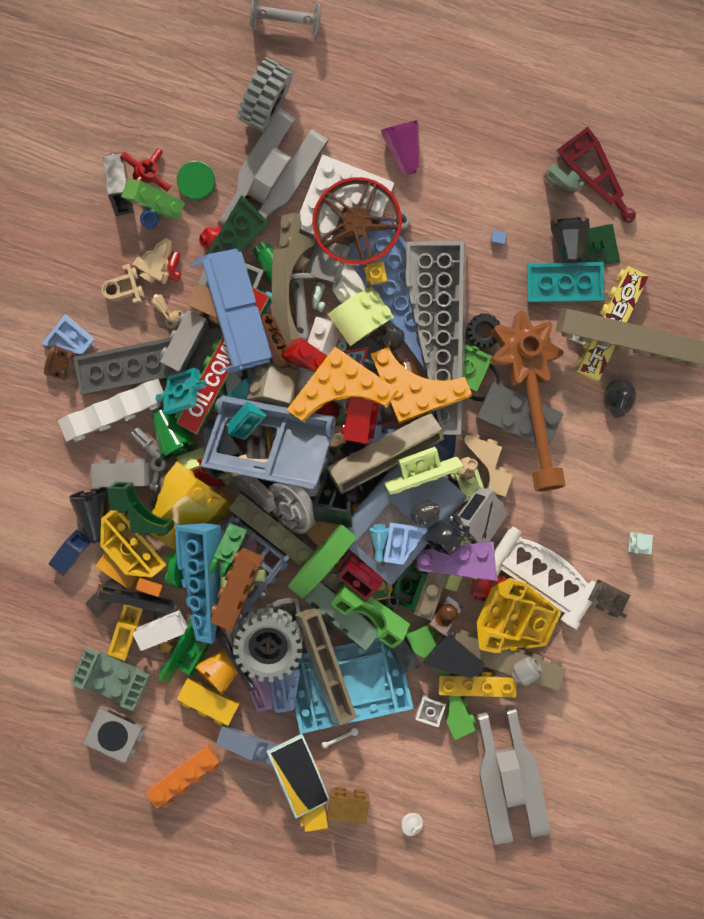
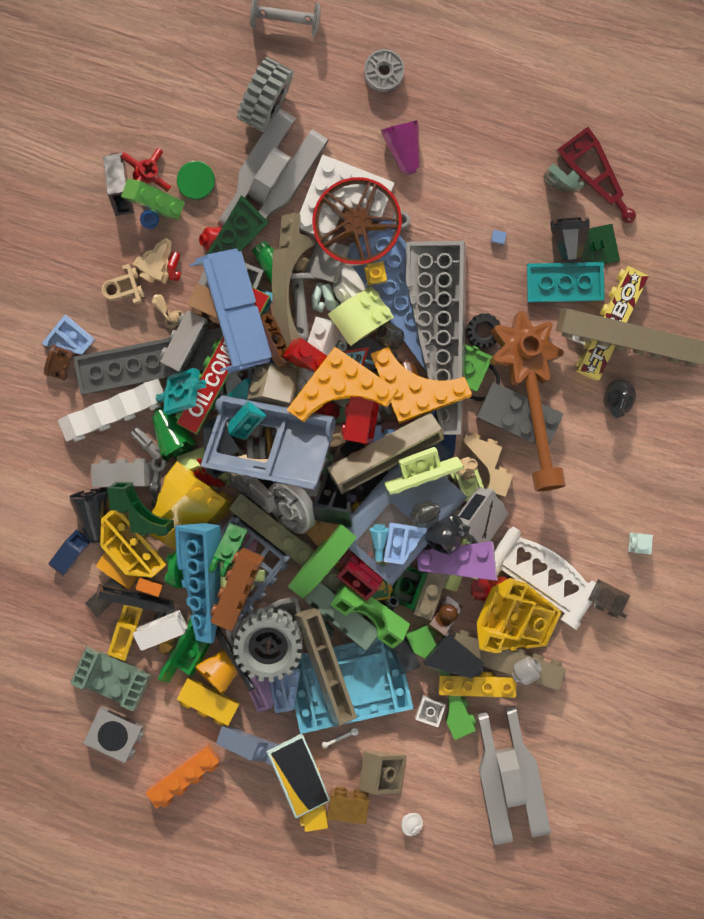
(330, 301): none -> light aqua arm
(382, 772): none -> dark tan slope
(392, 62): none -> light grey wheel

